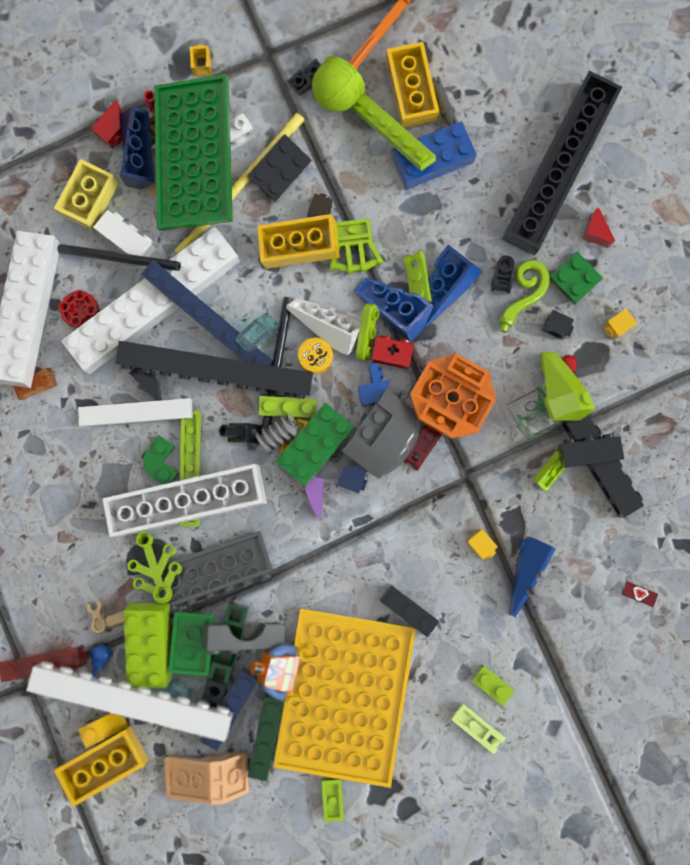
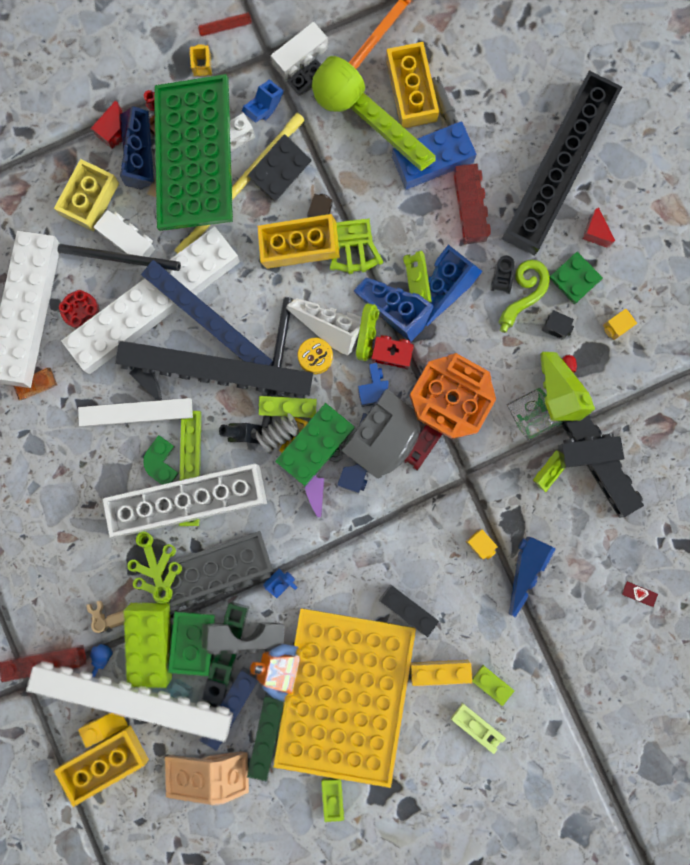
(224, 24): none -> clear red axle
(257, 332): clear light blue slope -> none
(264, 103): none -> blue brick
(279, 583): none -> blue bracket
(300, 51): none -> white brick
(441, 672): none -> yellow brick
(471, 204): none -> clear red brick

